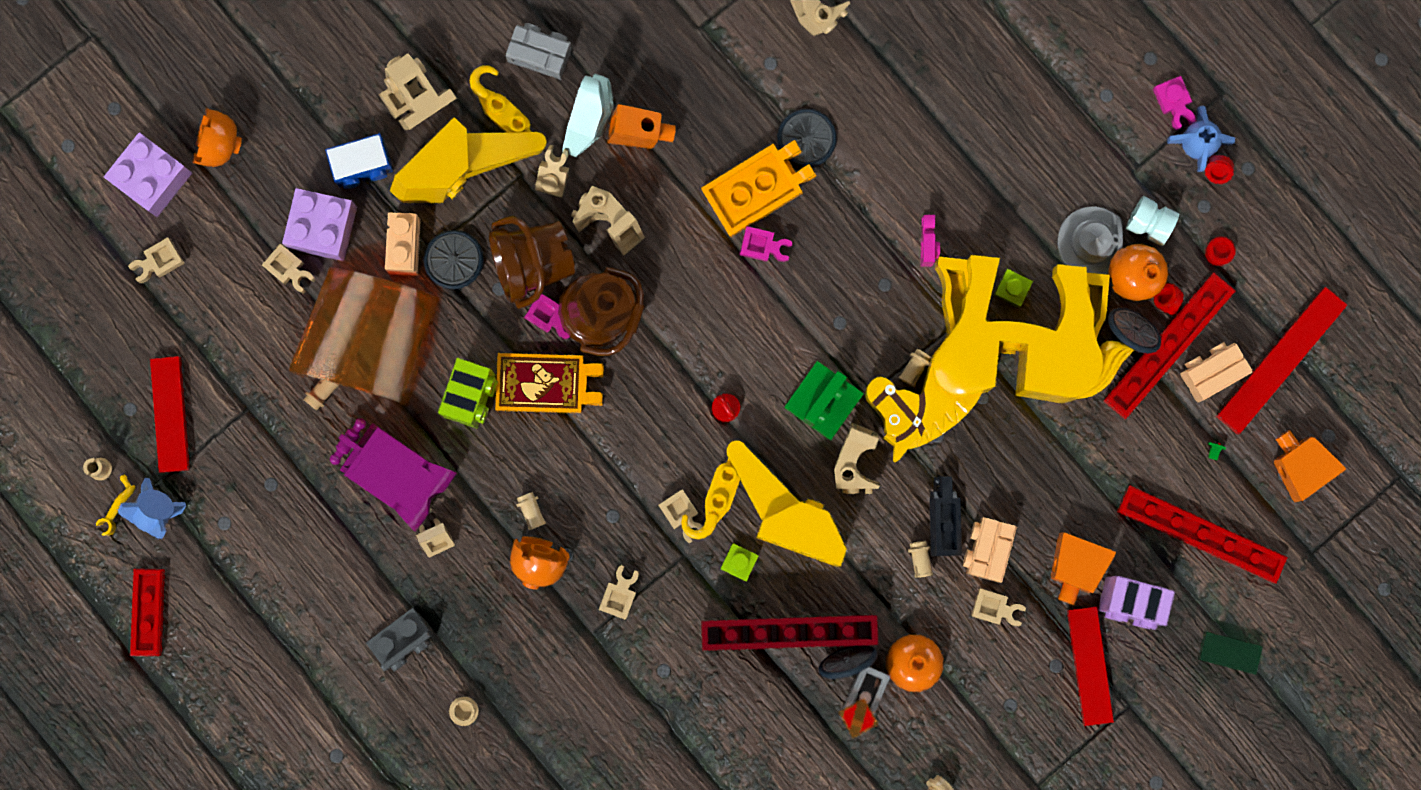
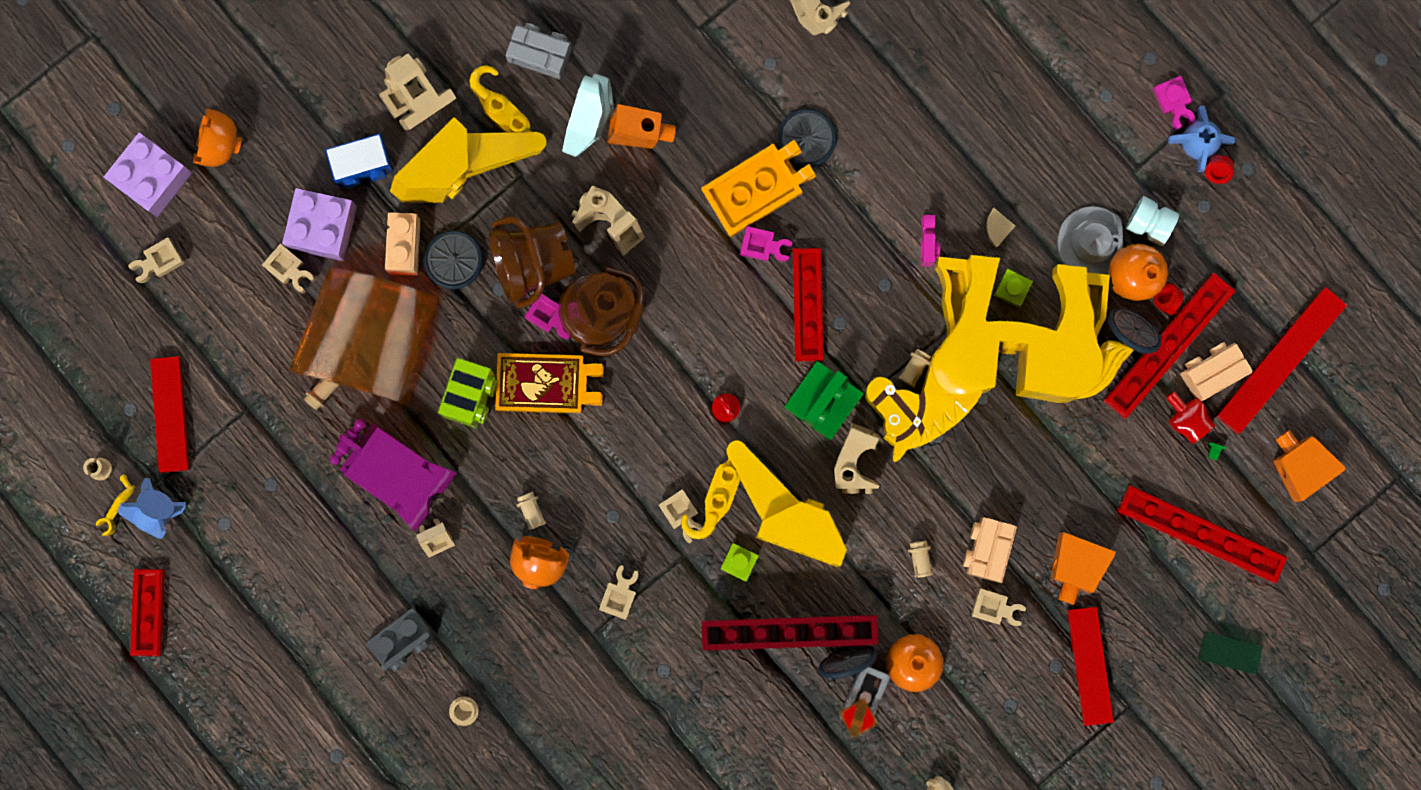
(551, 174): tan plate -> none
(808, 305): none -> red tile
(945, 518): black hinge -> none
(998, 227): none -> tan tile
(1137, 601): lavender brick -> none
(1190, 419): none -> red piece
(1220, 251): red tile -> none

